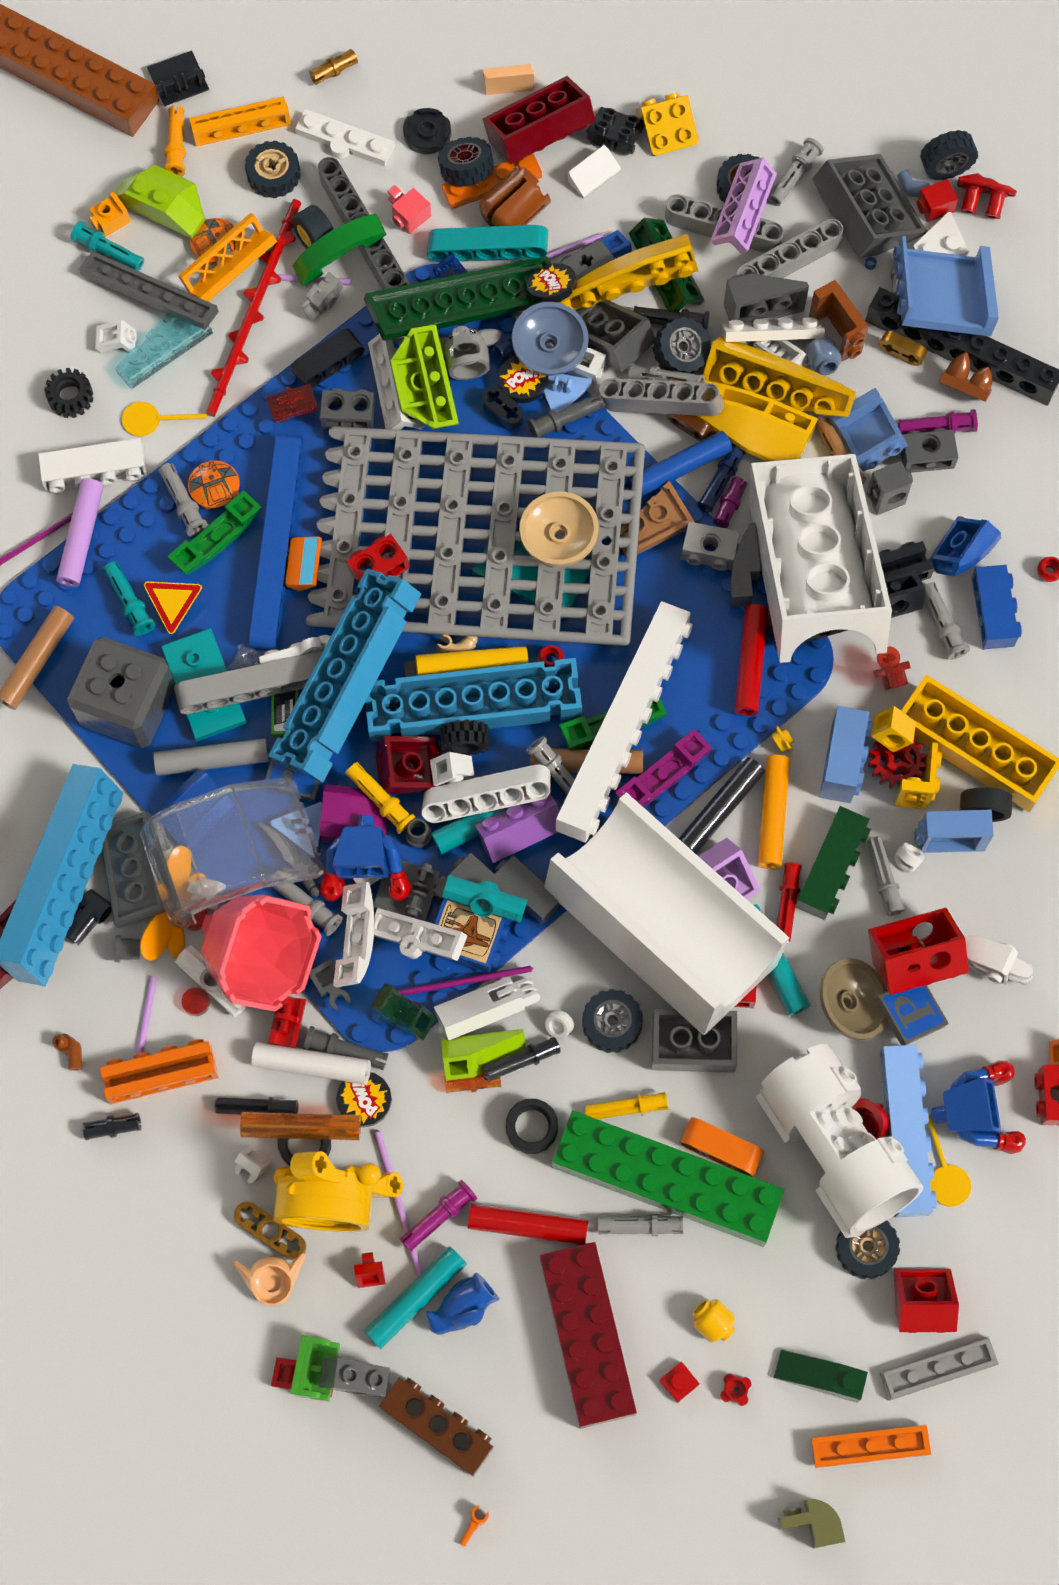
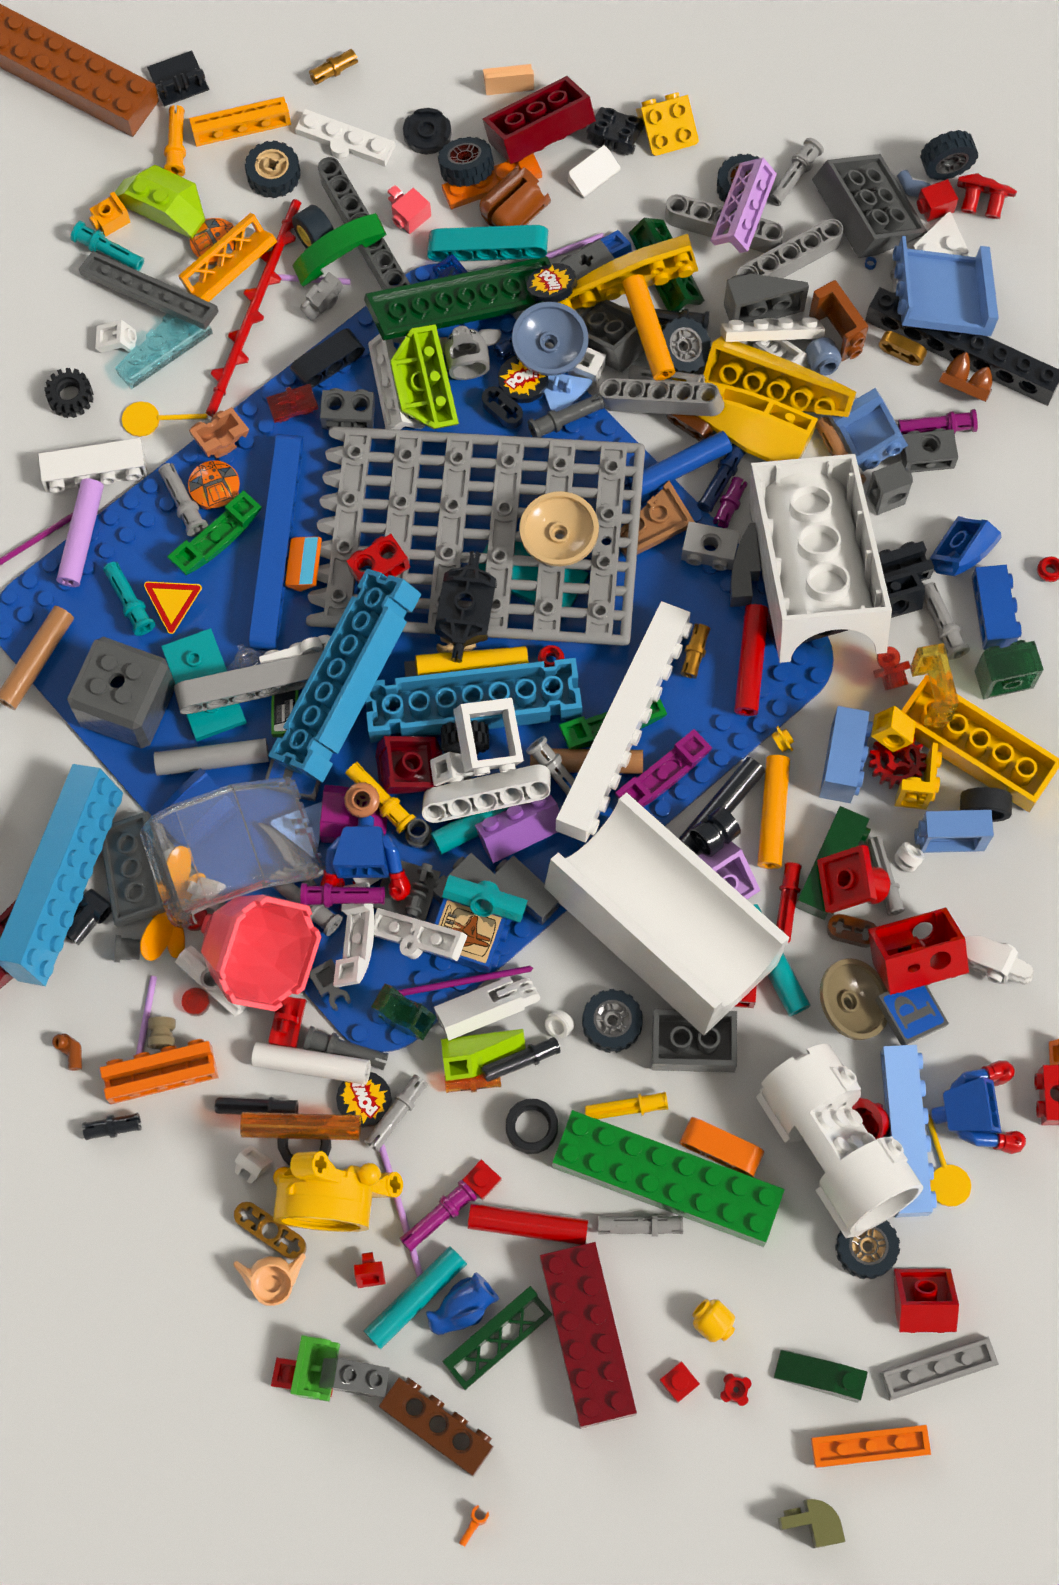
(161, 1032): none -> dark tan wheel
(220, 434): none -> nougat cylinder
(329, 895): none -> magenta pin
(371, 796): none -> nougat head
(403, 1102): none -> light grey pin
(465, 735): none -> white window
(469, 624): none -> black plate
(482, 1179): none -> red plate
(485, 1334): none -> dark green fence
(648, 327): none -> light orange piece
(695, 651): none -> pearl gold pin
(717, 830): none -> black wheel
(851, 880): none -> red plant
(853, 924): none -> reddish brown beam
(935, 663): none -> clear yellow panel
(1008, 669): none -> clear green brick

